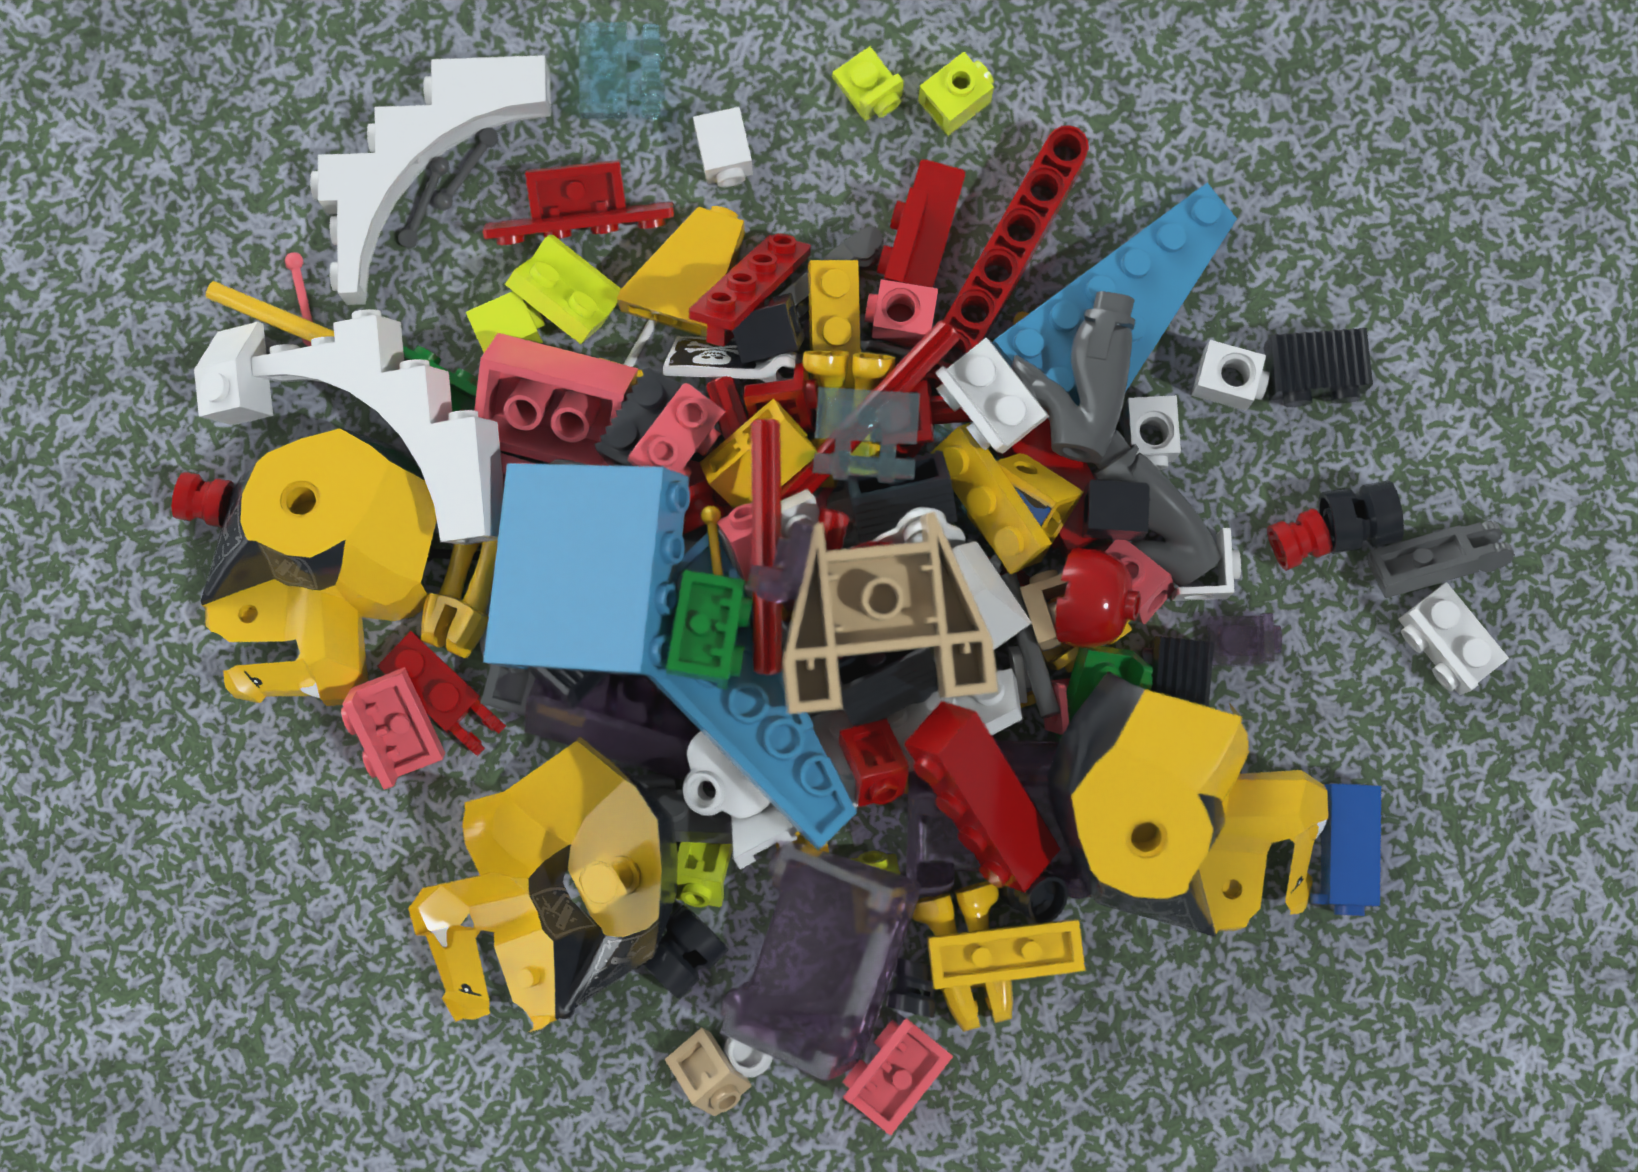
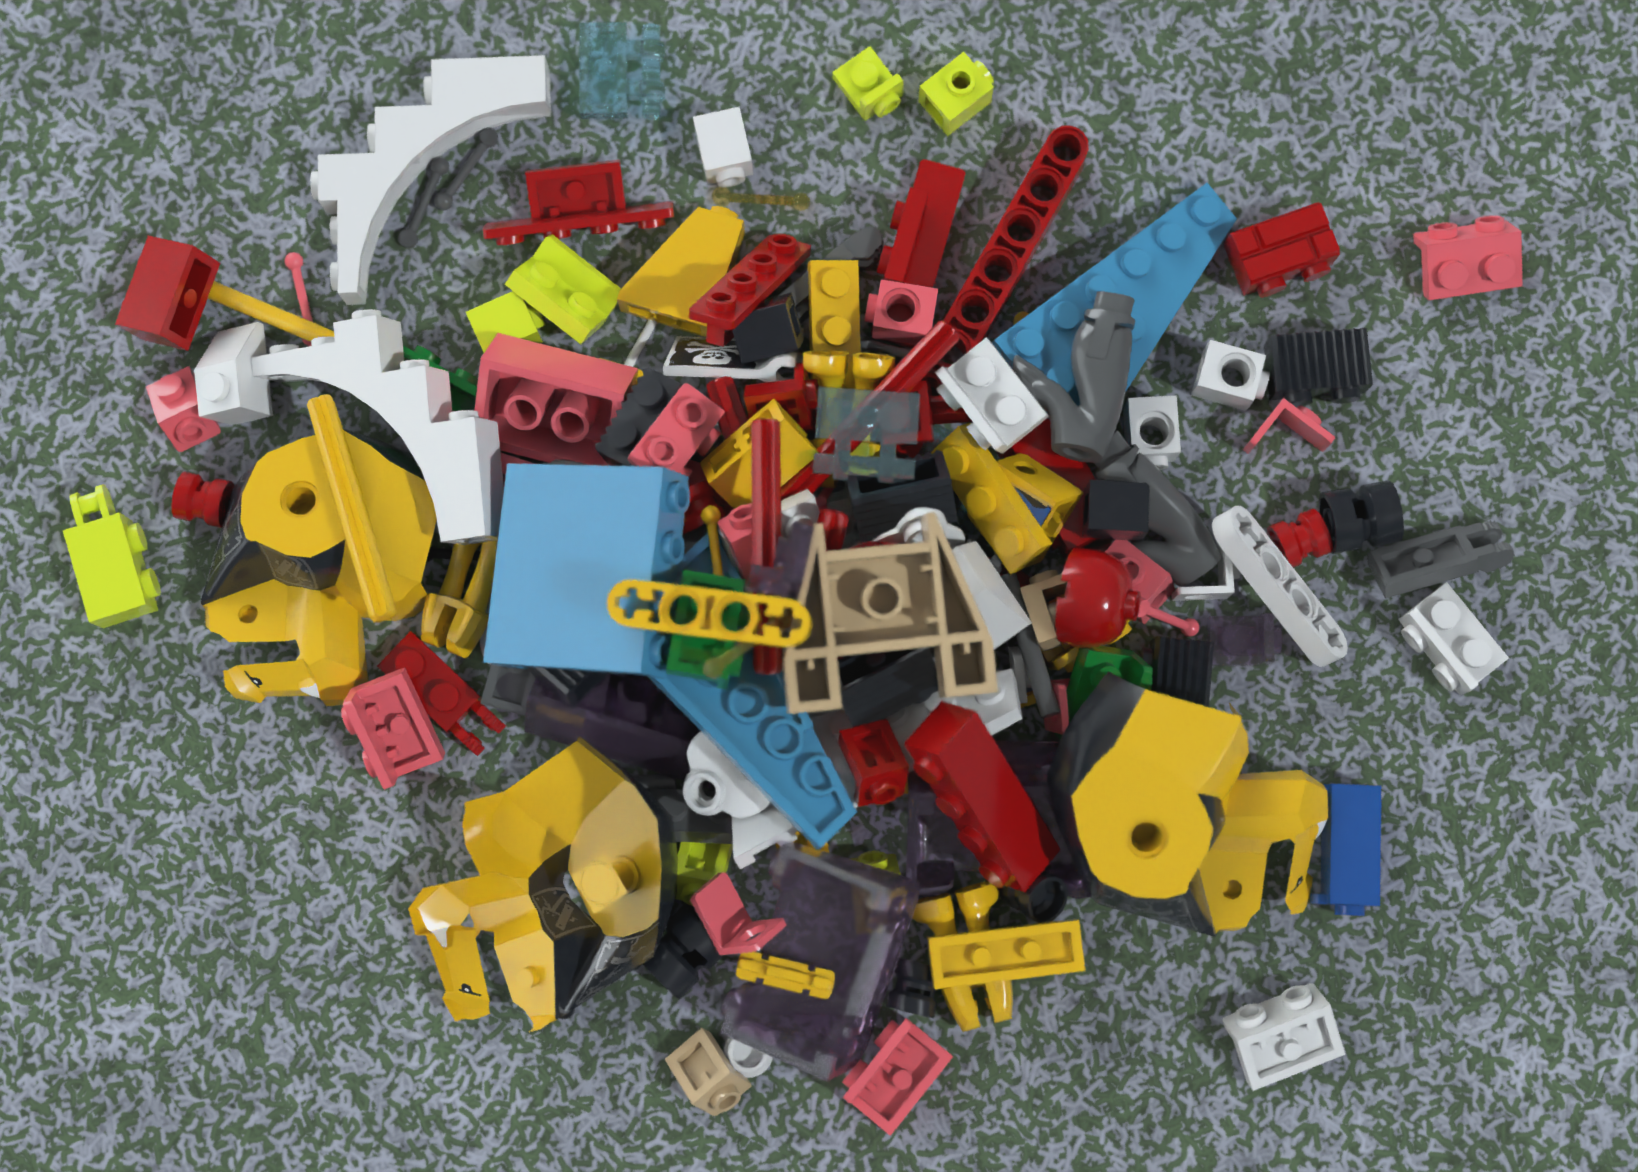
(109, 561): none -> neon yellow brick
(167, 293): none -> red brick
(177, 410): none -> coral bracket
(351, 508): none -> yellow axle
(710, 608): none -> yellow beam
(714, 667): none -> clear yellow hinge
(722, 197): none -> clear yellow hinge
(728, 920): none -> coral bracket
(785, 974): none -> yellow axle
(1188, 626): none -> coral hinge
(1279, 586): none -> white beam
(1282, 250): none -> red brick
(1284, 1035): none -> white bracket
(1300, 420): none -> coral bracket
(1470, 257): none -> coral bracket

